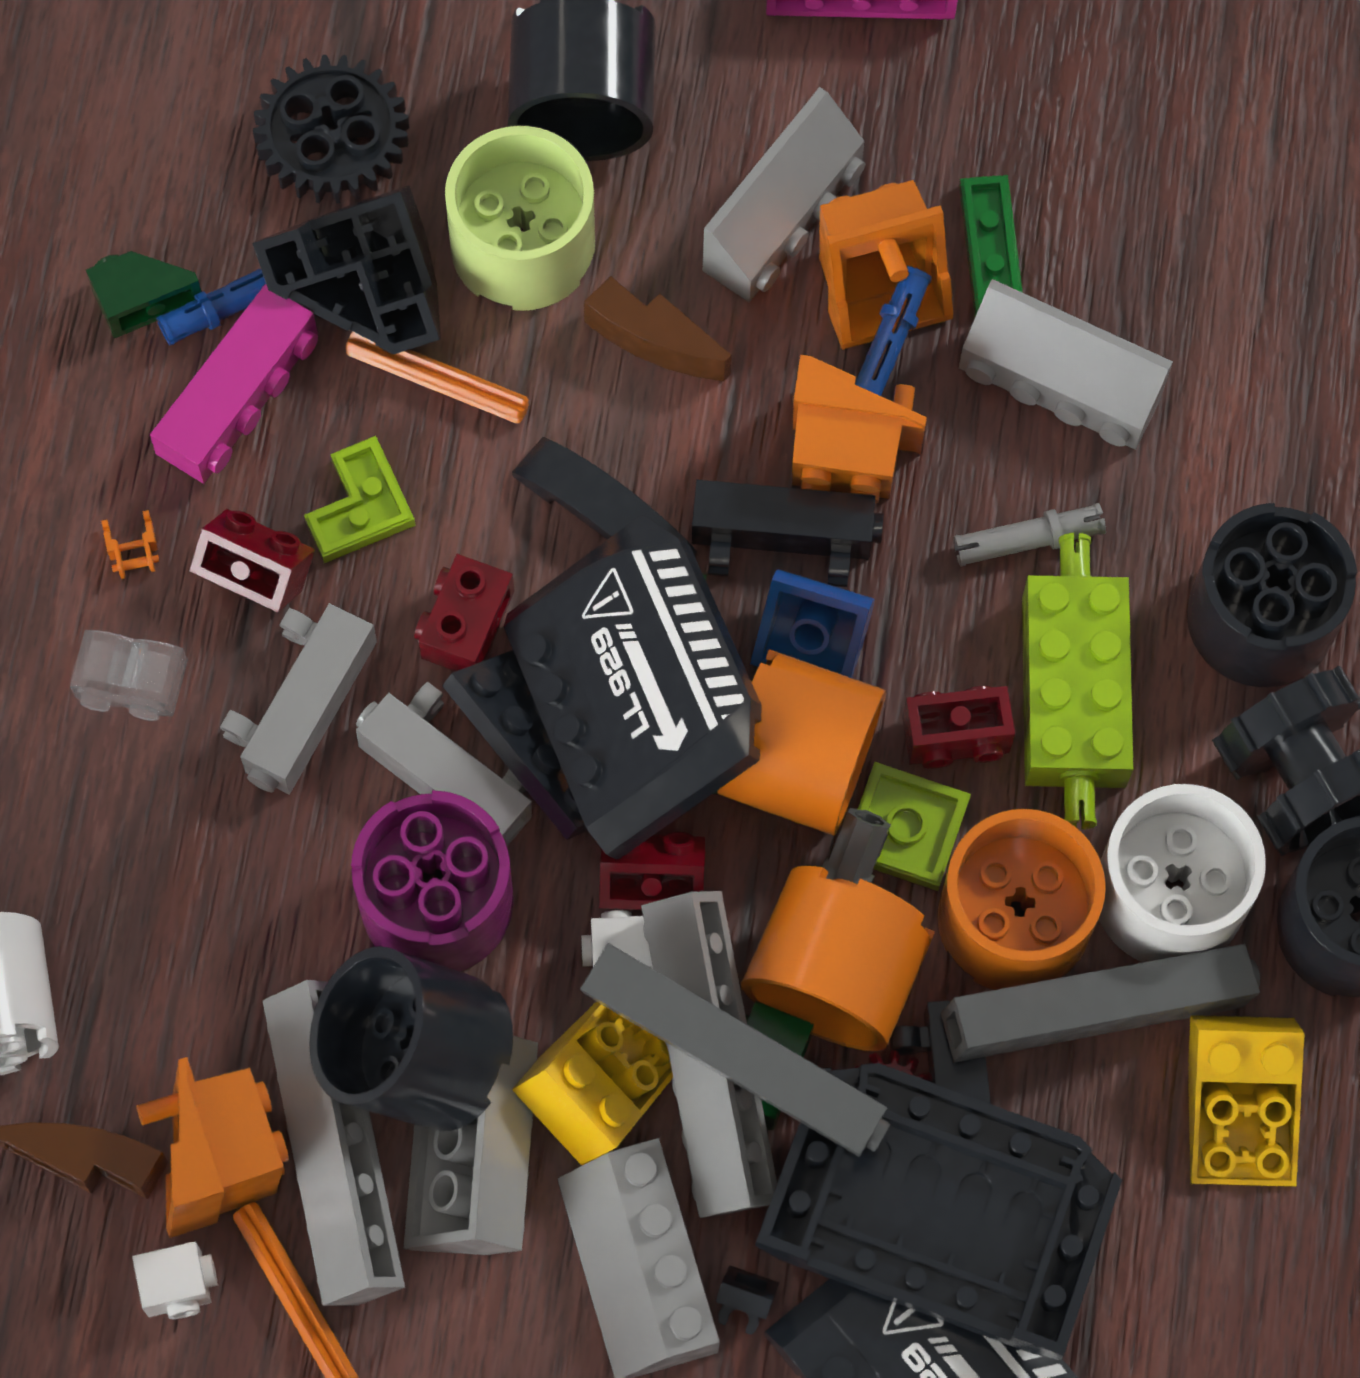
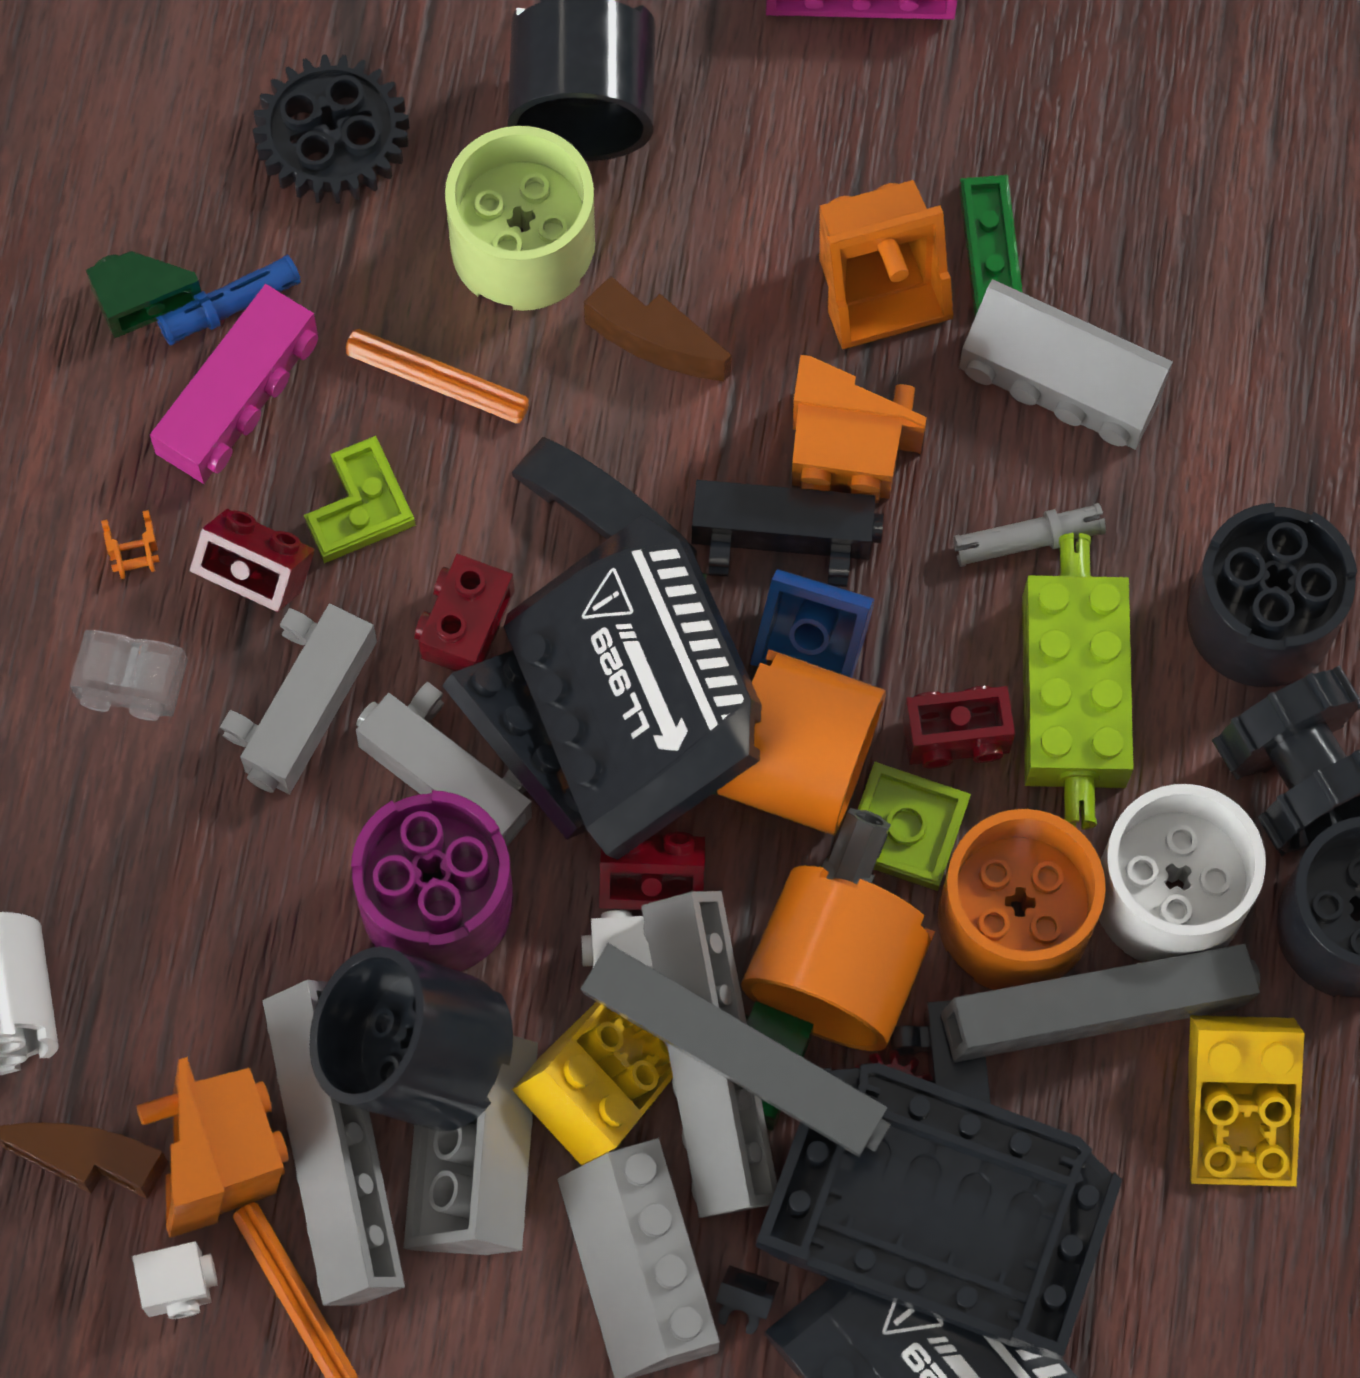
(360, 270): black brick -> none
(782, 198): light grey slope -> none
(913, 290): blue pin -> none

